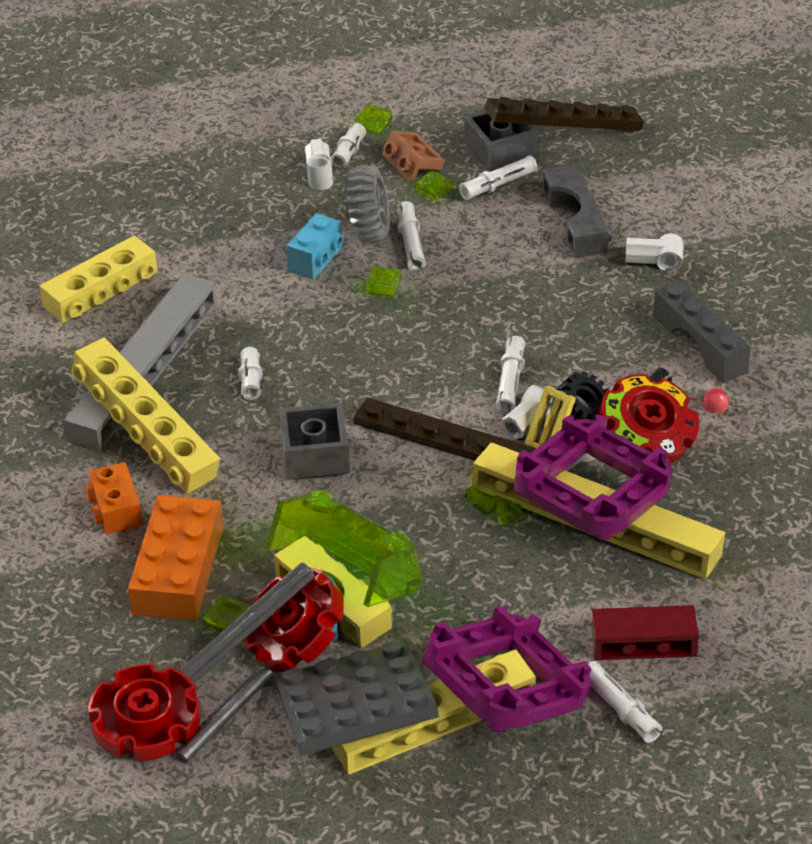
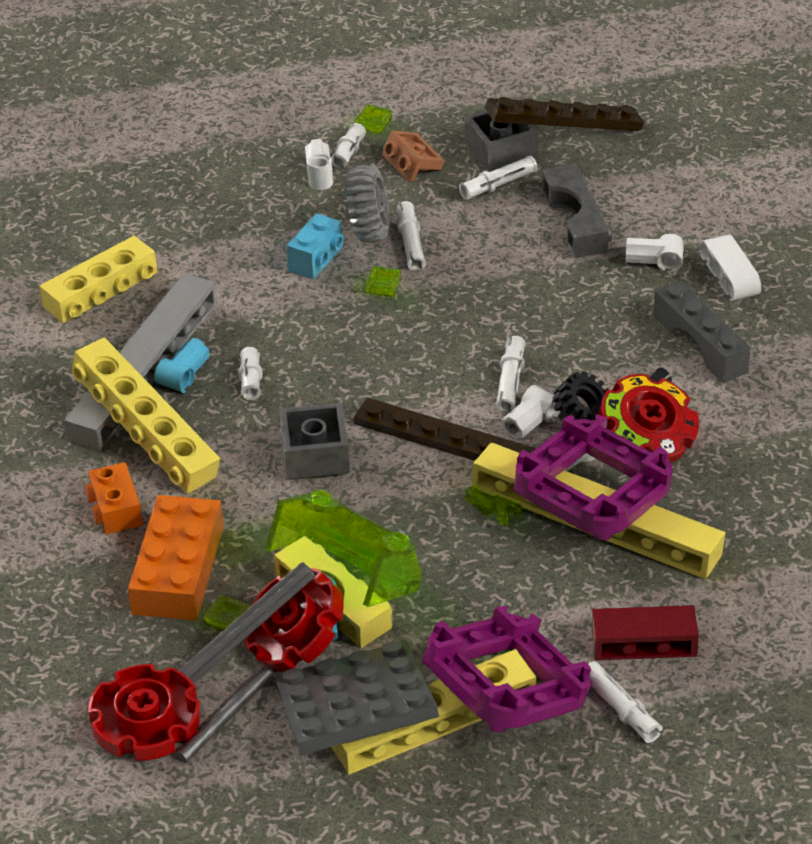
(181, 369): none -> medium azure piece
(433, 185): clear neon green plate -> none
(560, 396): light yellow tile -> none
(716, 400): coral hinge -> none
(731, 266): none -> white beam

